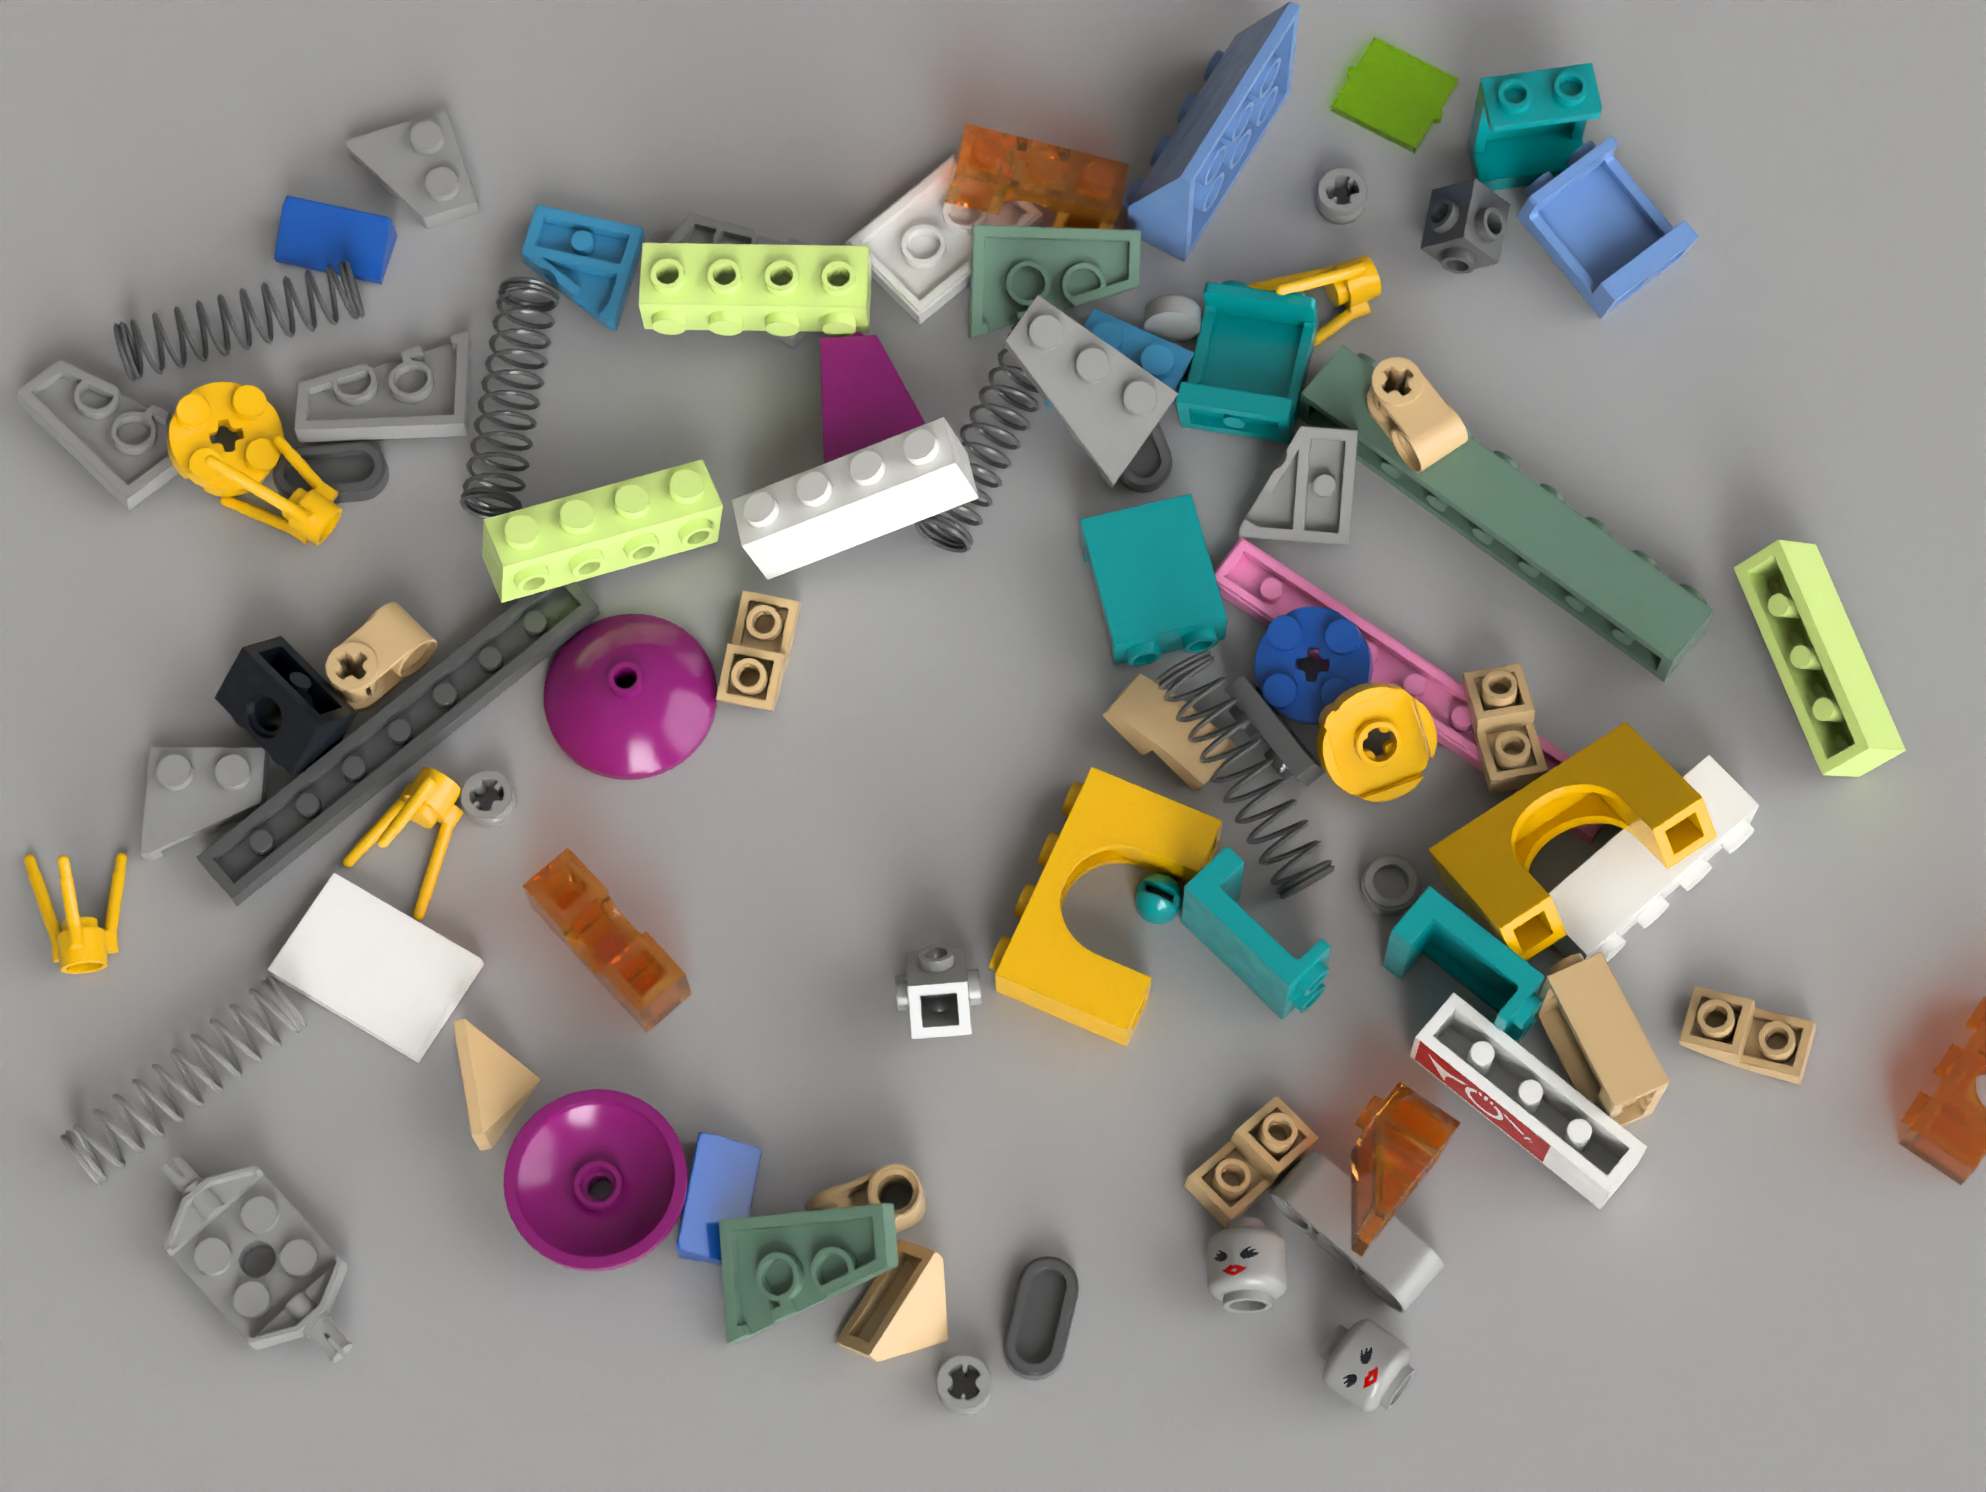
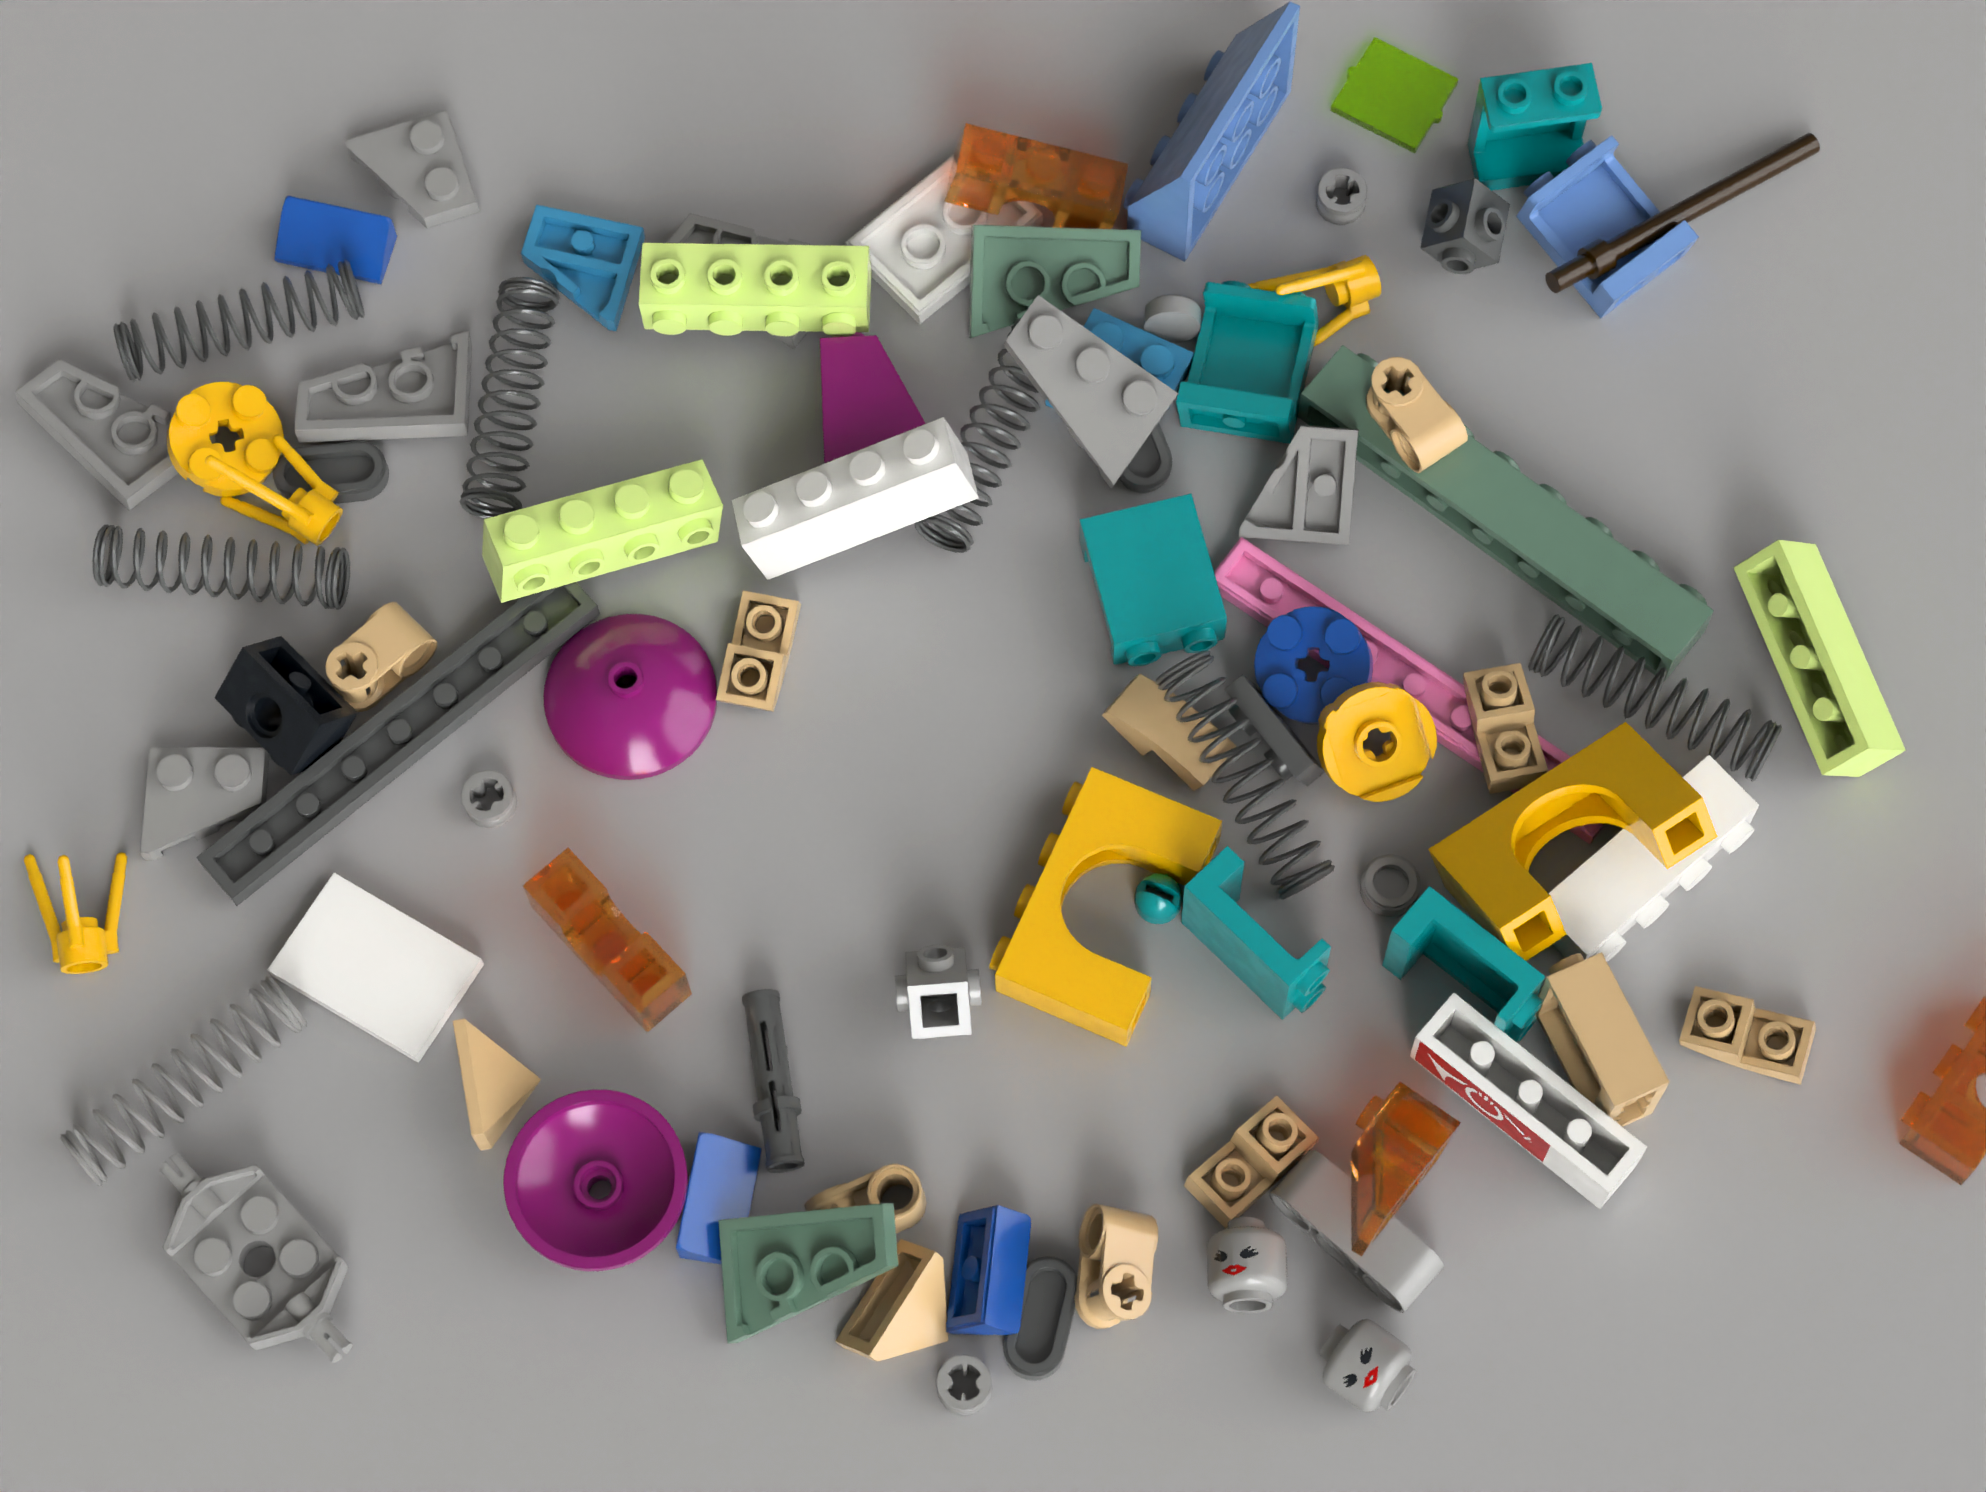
(334, 593): none -> dark grey piece
(424, 802): yellow plant -> none
(781, 1146): none -> dark grey pin
(989, 1272): none -> blue slope
(1117, 1262): none -> tan piece
(1546, 644): none -> dark grey piece
(1602, 255): none -> dark brown bar

